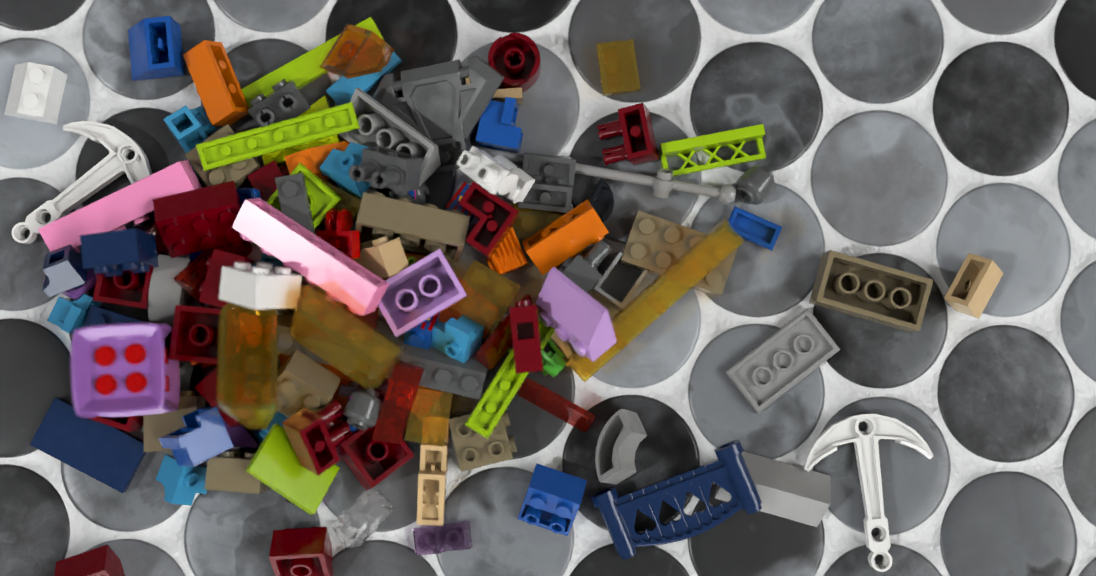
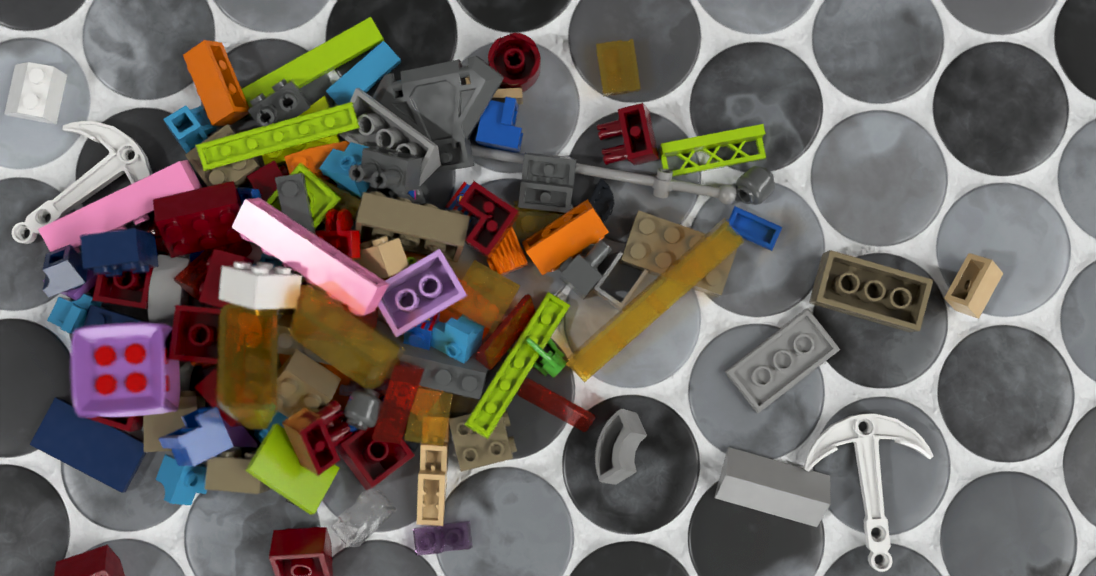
(156, 49): blue slope -> none
(357, 53): clear orange slope -> none
(496, 174): white hips -> none
(526, 337): dark red brick -> none
(552, 499): blue slope -> none
(575, 316): lavender slope -> none
(728, 472): dark blue piece -> none

